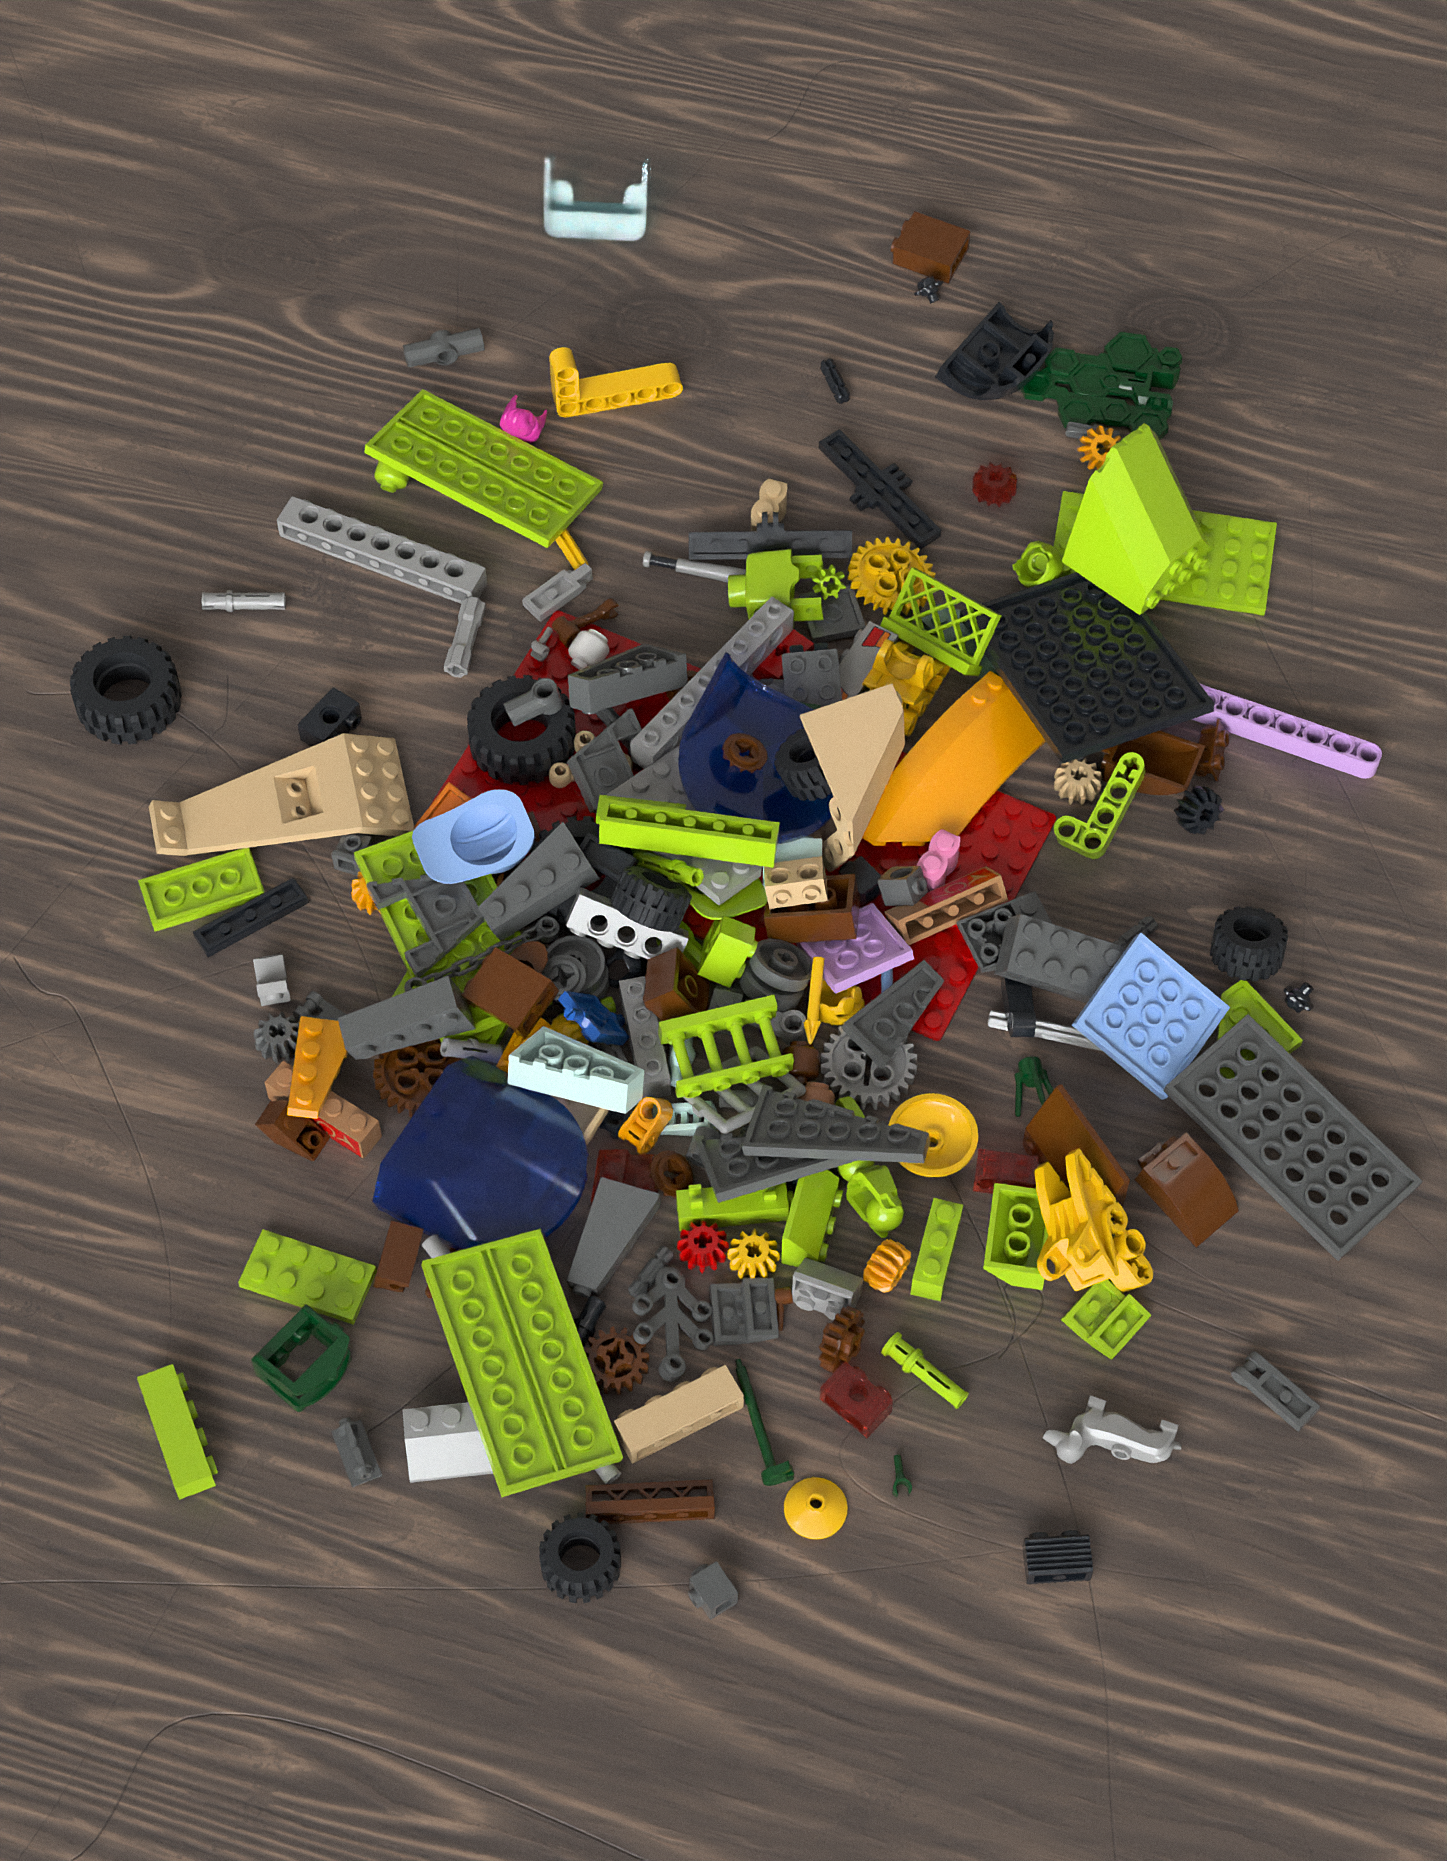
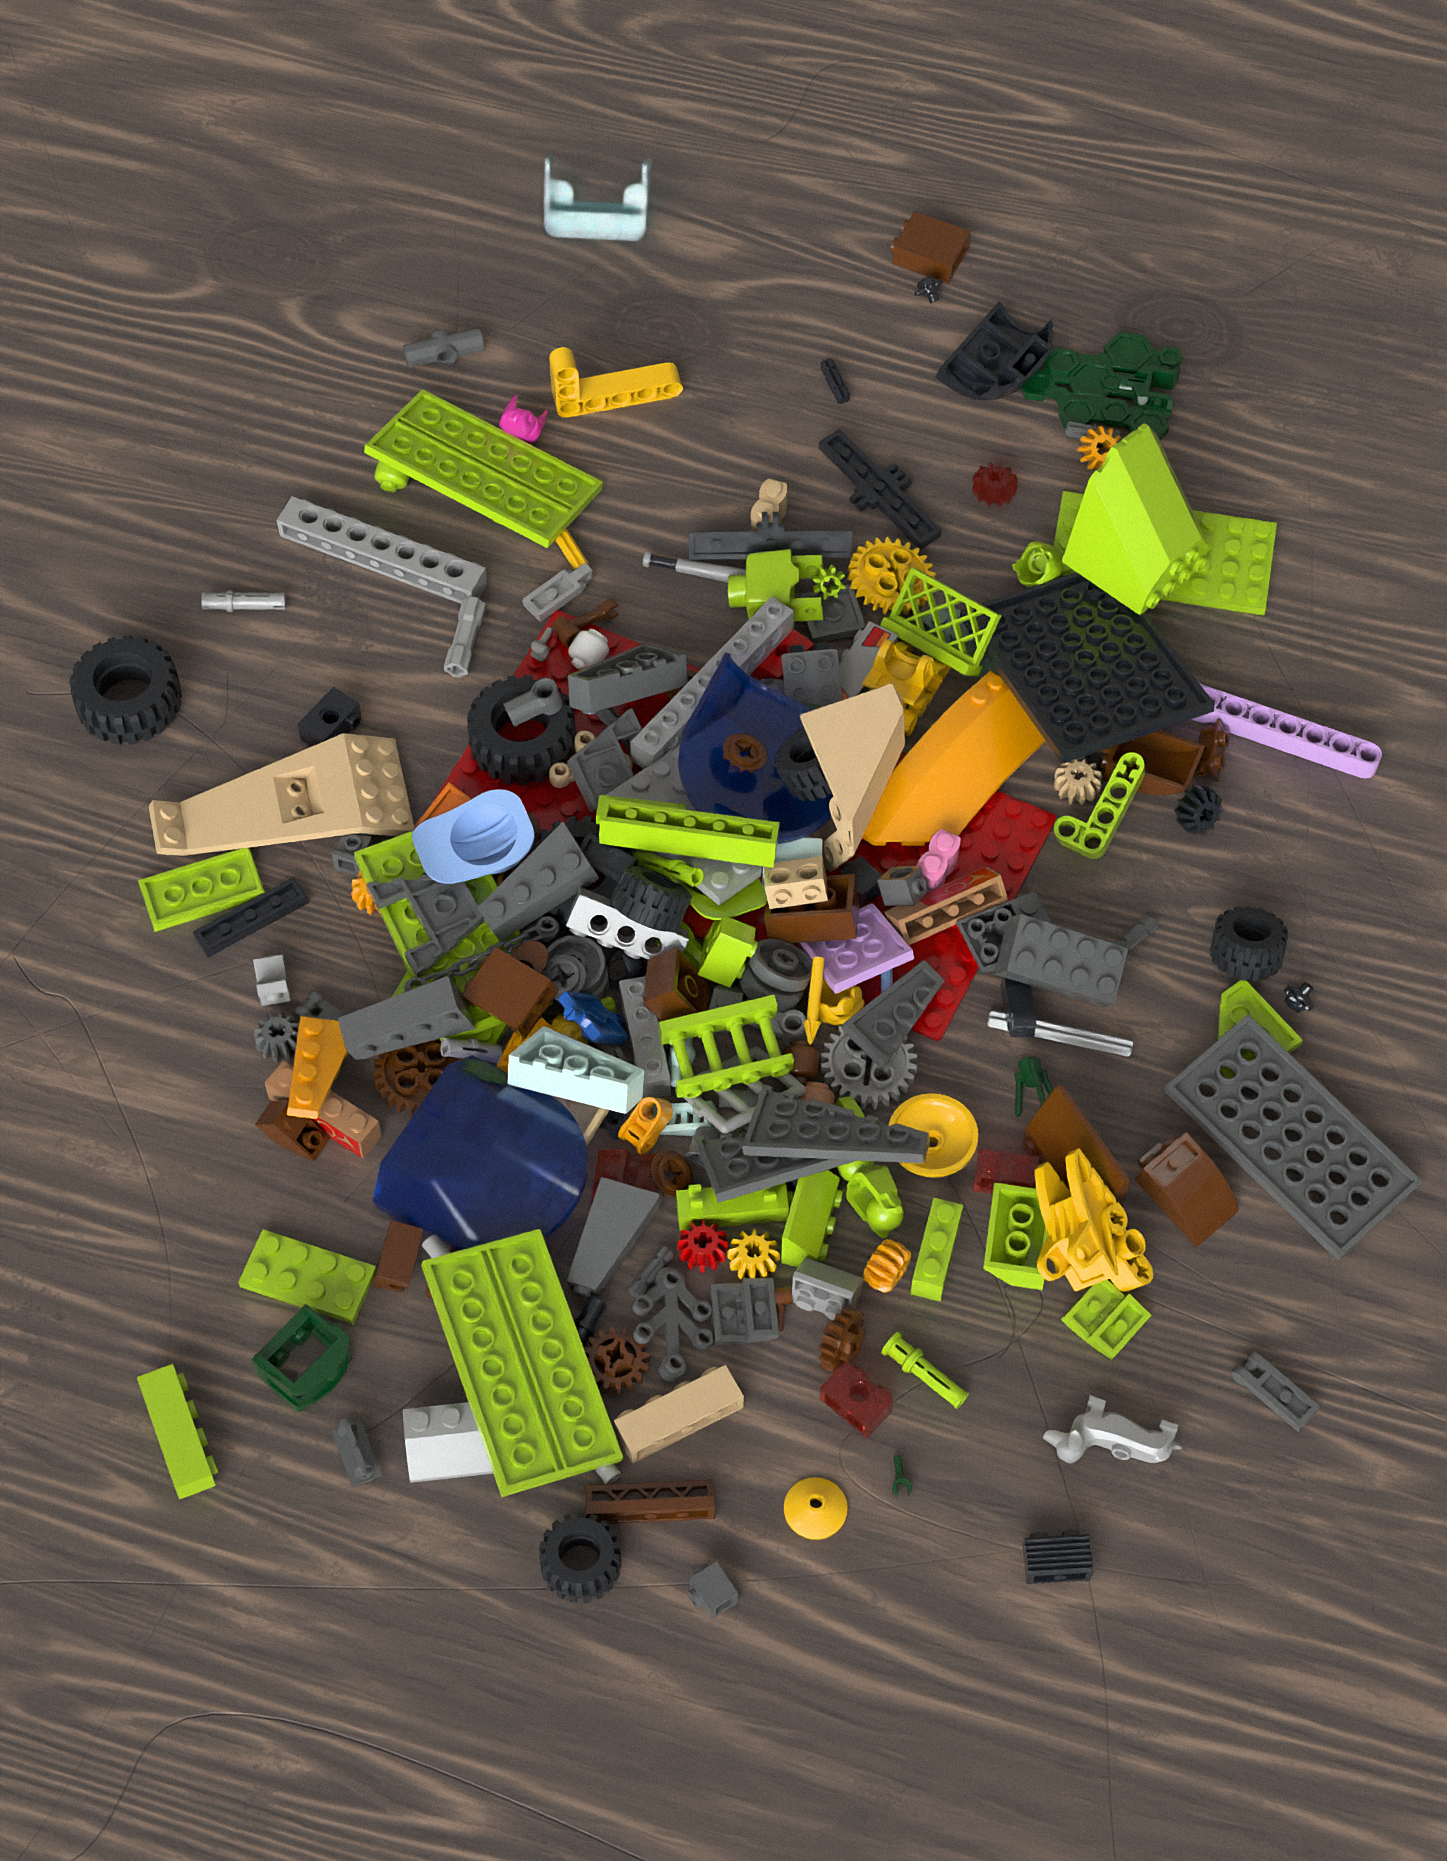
(774, 1473): dark green piece -> none
(1150, 1015): light blue plate -> none

